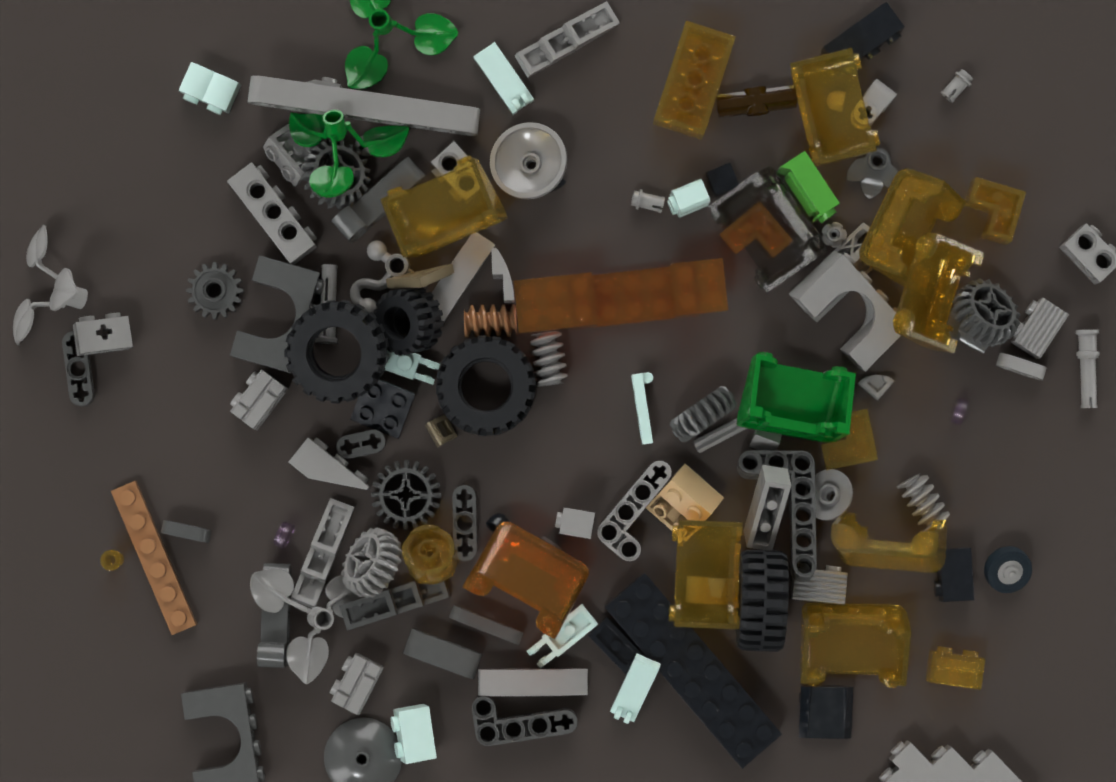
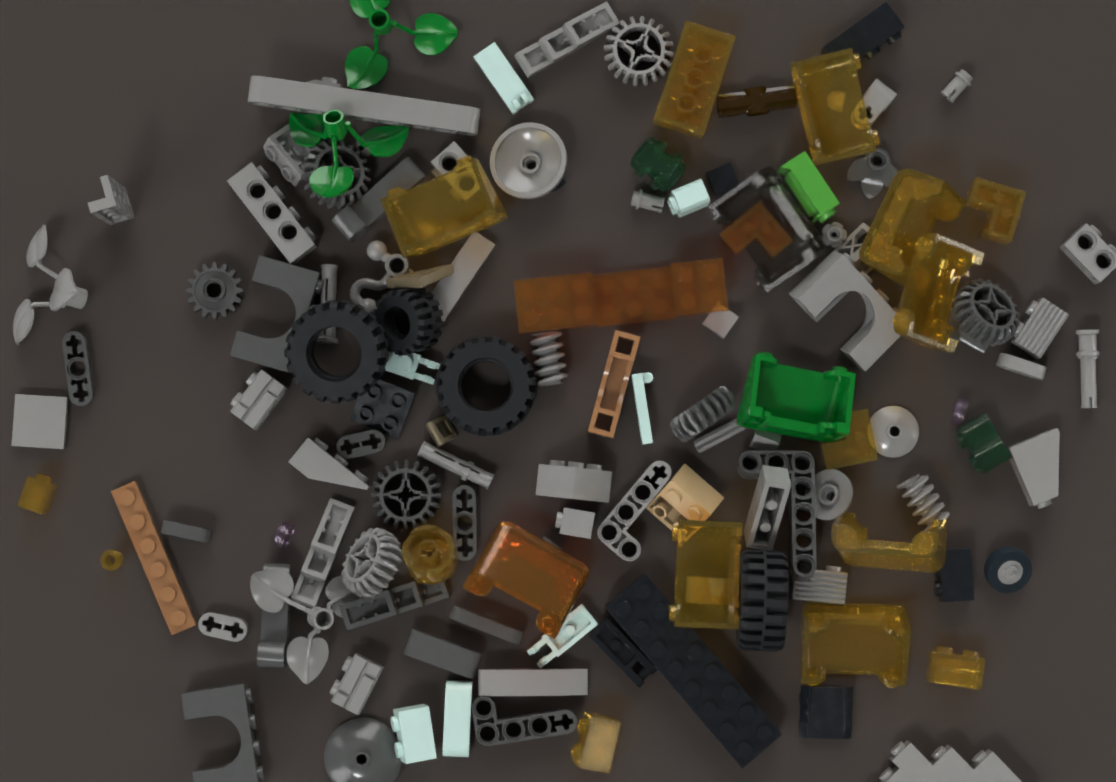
(37, 494): none -> clear yellow brick
(40, 421): none -> light grey tile
(89, 343): light grey brick -> none
(115, 206): none -> light grey fence
(209, 88): light aqua brick -> none
(222, 633): none -> light grey beam
(457, 718): none -> light aqua beam
(465, 469): none -> light grey pin
(490, 321): medium nougat piece -> none
(494, 521): black hinge -> none
(501, 271): light grey slope -> none
(574, 481): none -> light grey brick
(596, 742): none -> clear yellow brick
(614, 384): none -> medium nougat arch
(628, 46): none -> light grey gear
(635, 688): light aqua hinge -> none
(658, 164): none -> clear green piece
(720, 322): none -> light grey slope
(876, 385): light grey tile -> none
(908, 429): none -> light grey dish
(982, 443): none -> clear green brick
(1037, 467): none -> light grey slope

